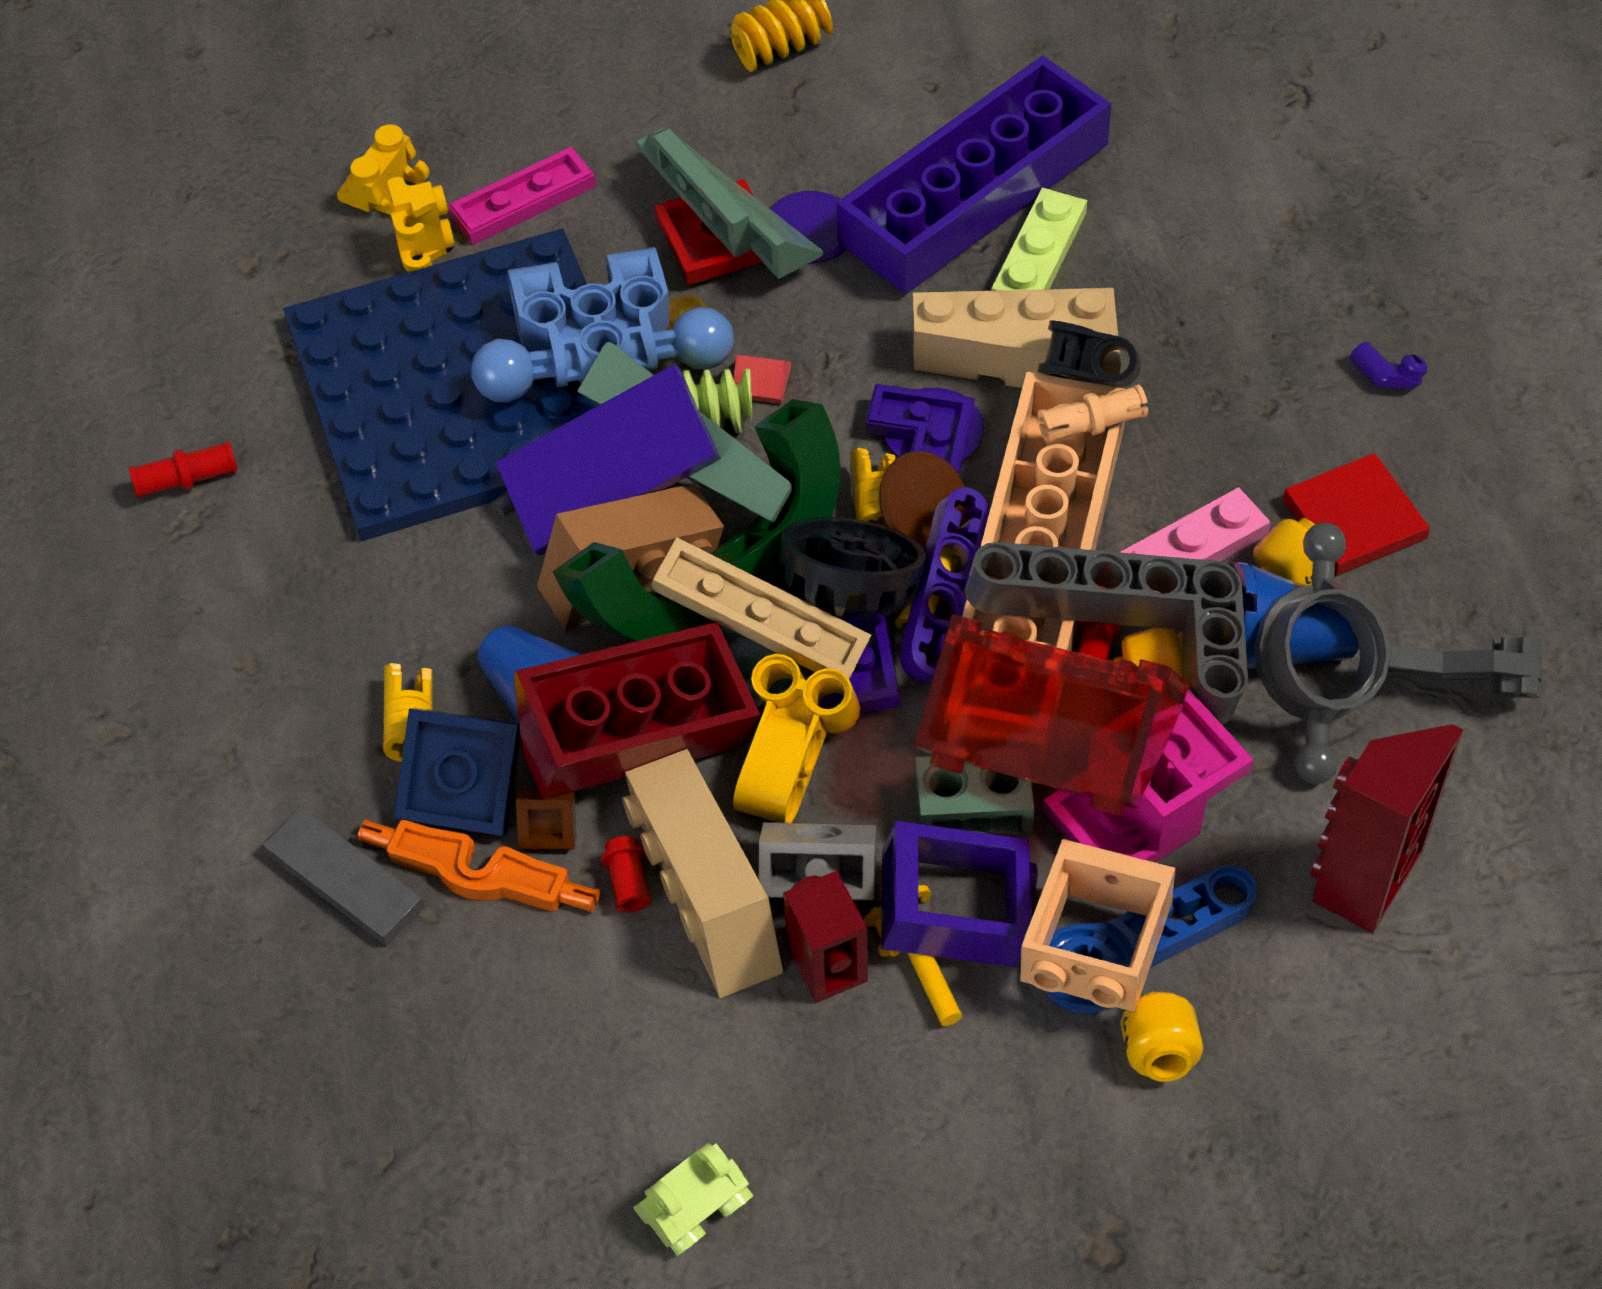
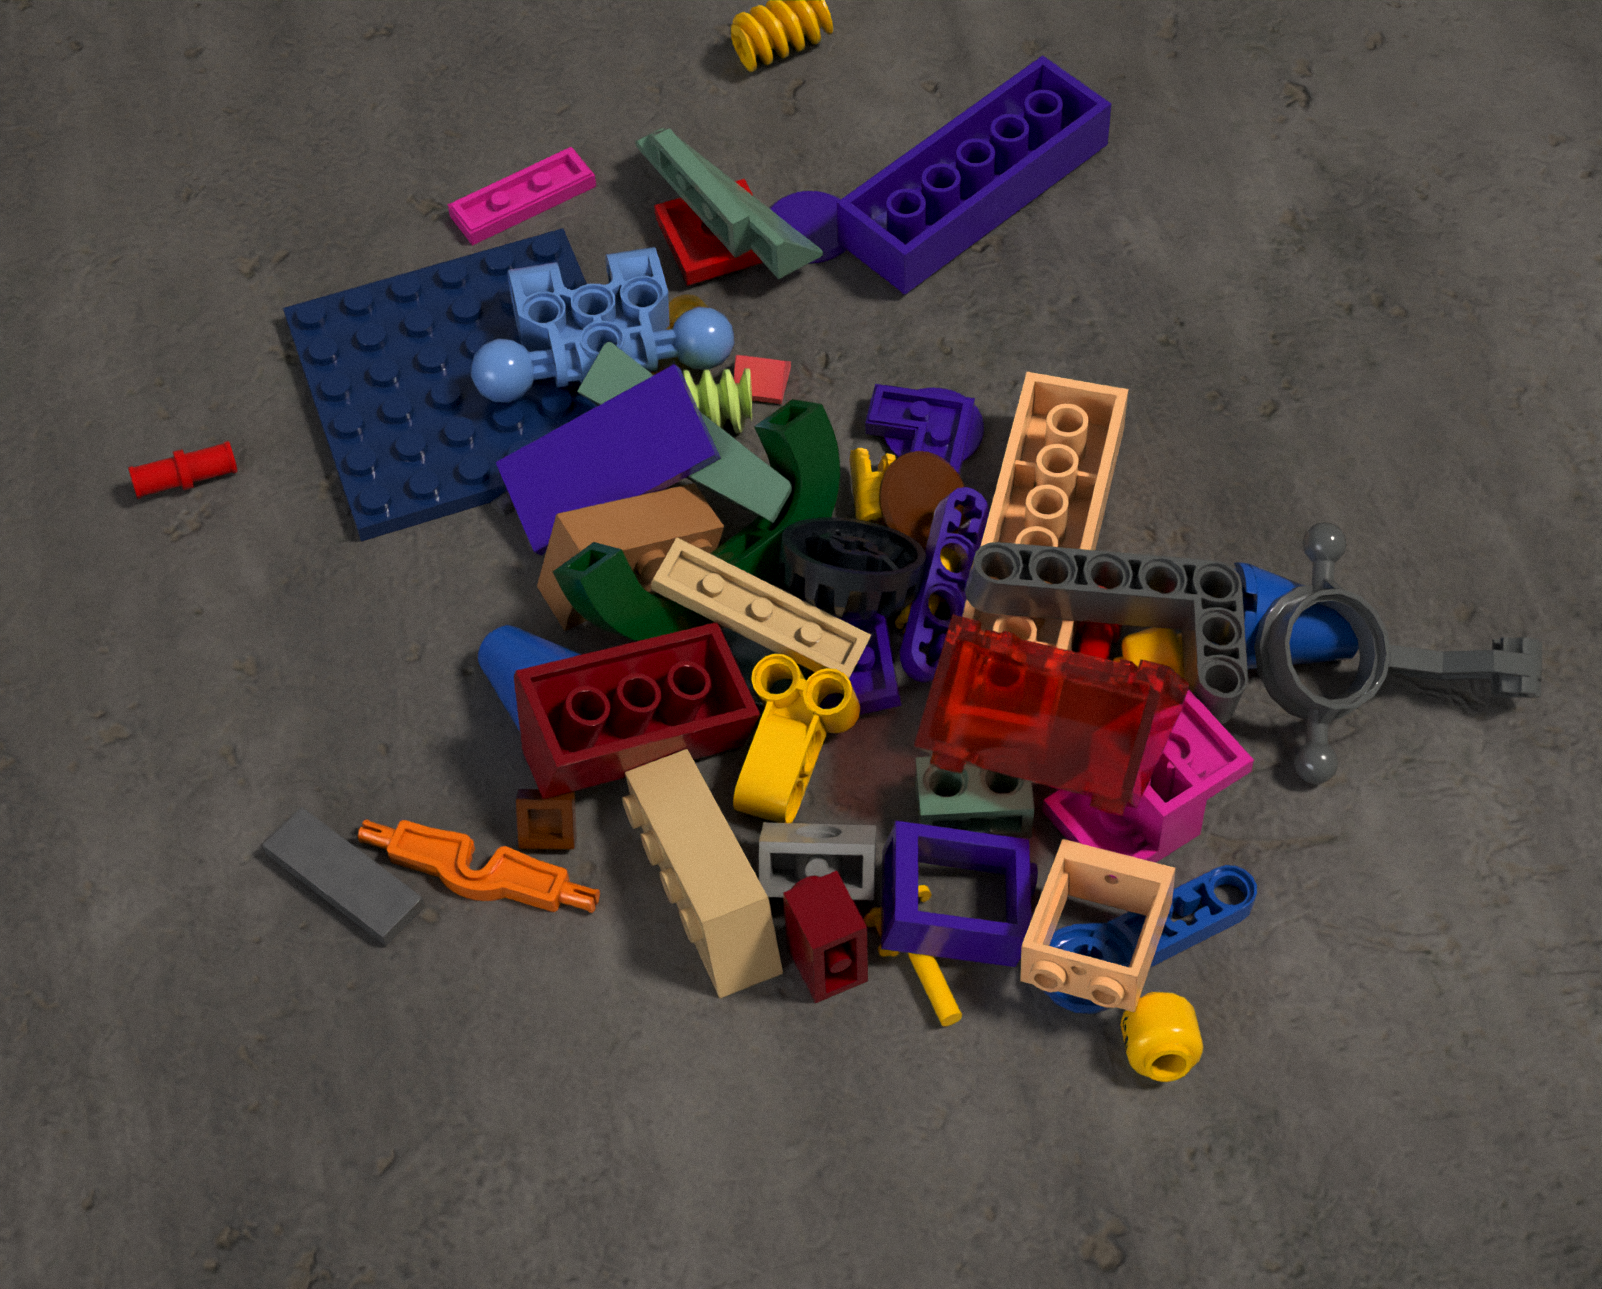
(385, 159): yellow piece -> none
(398, 704): yellow hinge -> none
(417, 222): yellow piece -> none
(457, 771): dark blue plate -> none
(624, 861): red pin -> none
(692, 1194): yellowish green piece -> none
(1003, 329): tan wedge -> none
(1042, 242): yellowish green plate -> none
(1086, 355): black piece -> none
(1093, 413): light nougat pin -> none
(1210, 531): bright pink plate -> none
(1283, 551): yellow head -> none
(1364, 505): red tile -> none
(1381, 821): dark red slope -> none
(1386, 374): dark purple arm -> none

